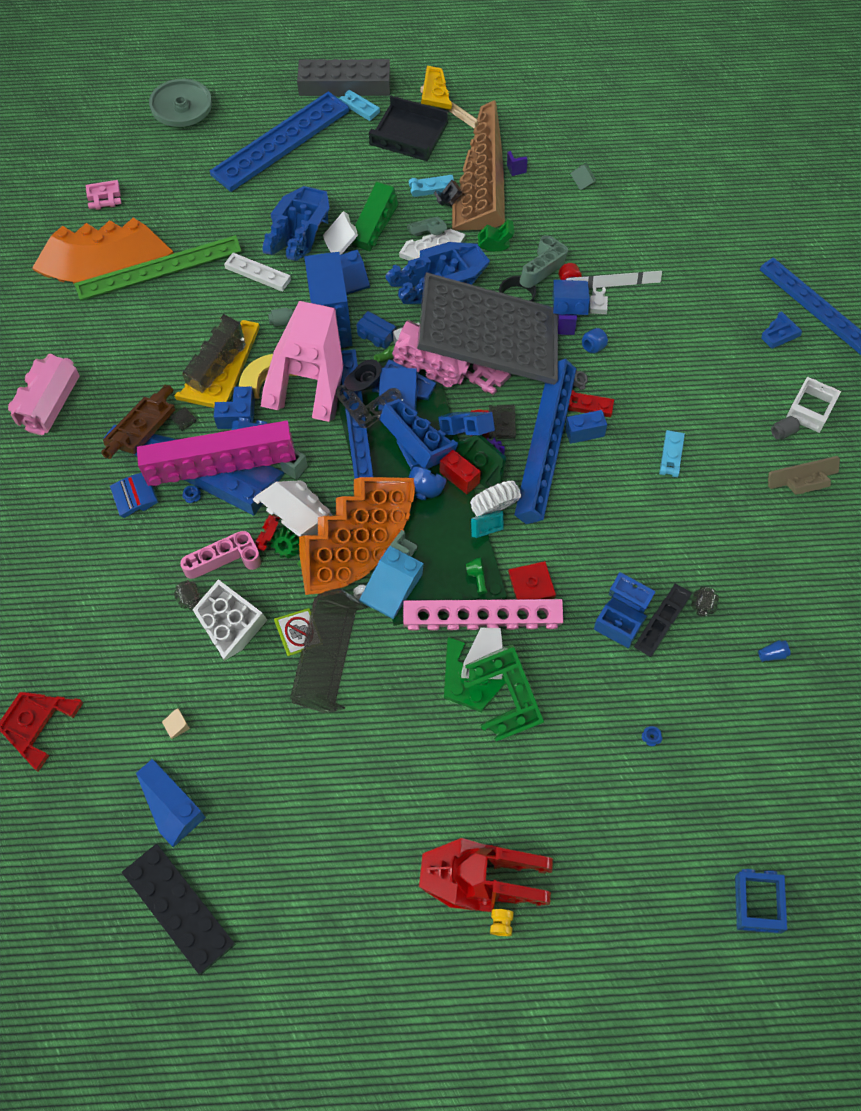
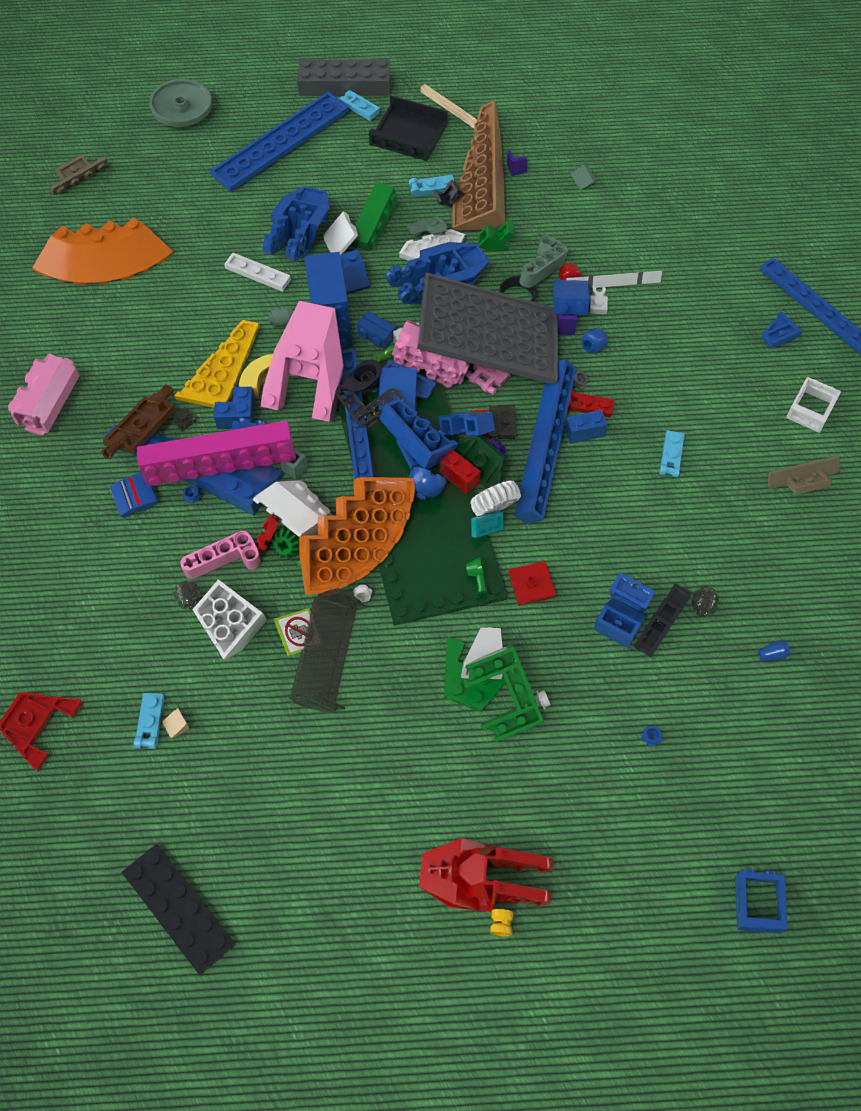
(75, 170): none -> dark tan bracket
(102, 191): bright pink plate -> none
(149, 720): none -> medium azure plate
(157, 268): bright green plate -> none
(169, 805): blue wedge -> none
(215, 354): clear smoke wedge -> none
(392, 582): dark azure slope -> none
(403, 544): sand green panel -> none
(435, 89): yellow wing -> none
(542, 699): none -> white plate
(552, 608): bright pink brick -> none
(785, 427): dark grey brick -> none

